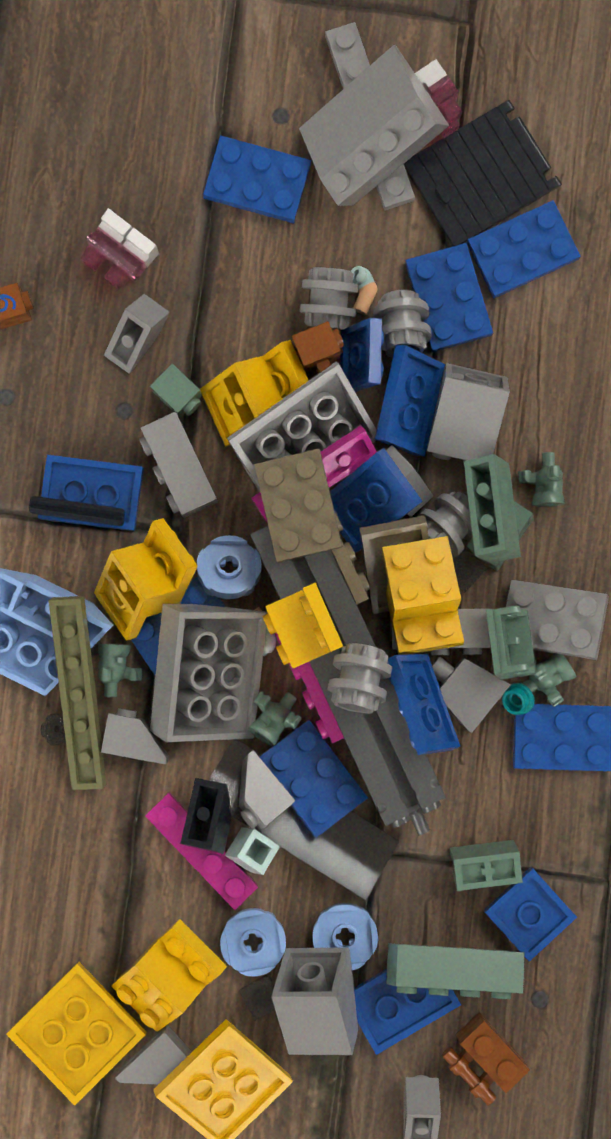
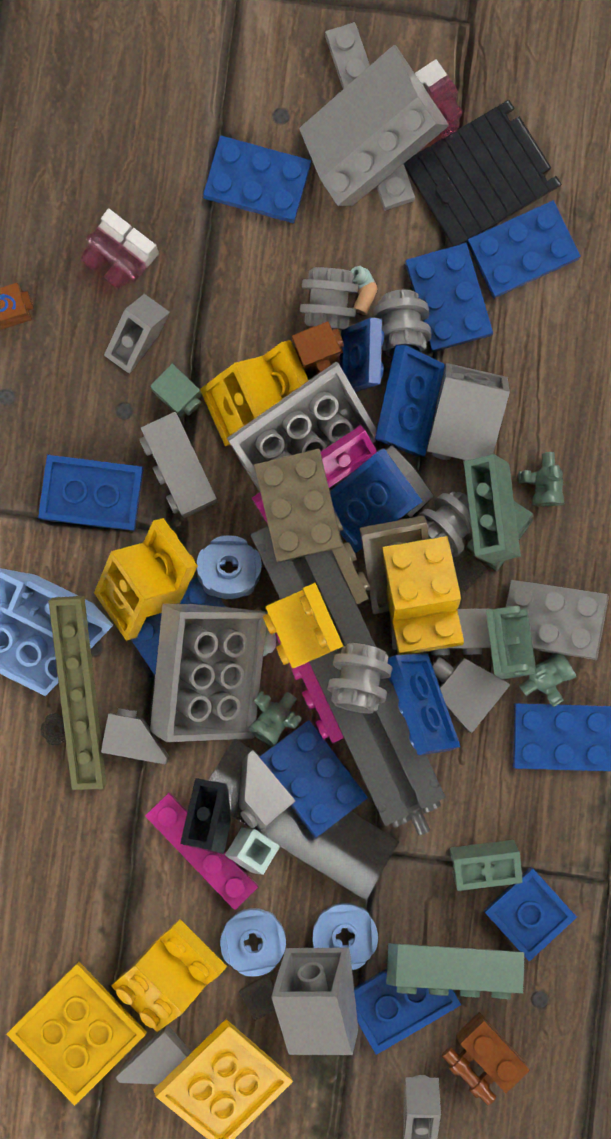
(76, 511): black axle -> none
(113, 667): sand green piece -> none
(513, 703): teal plate -> none

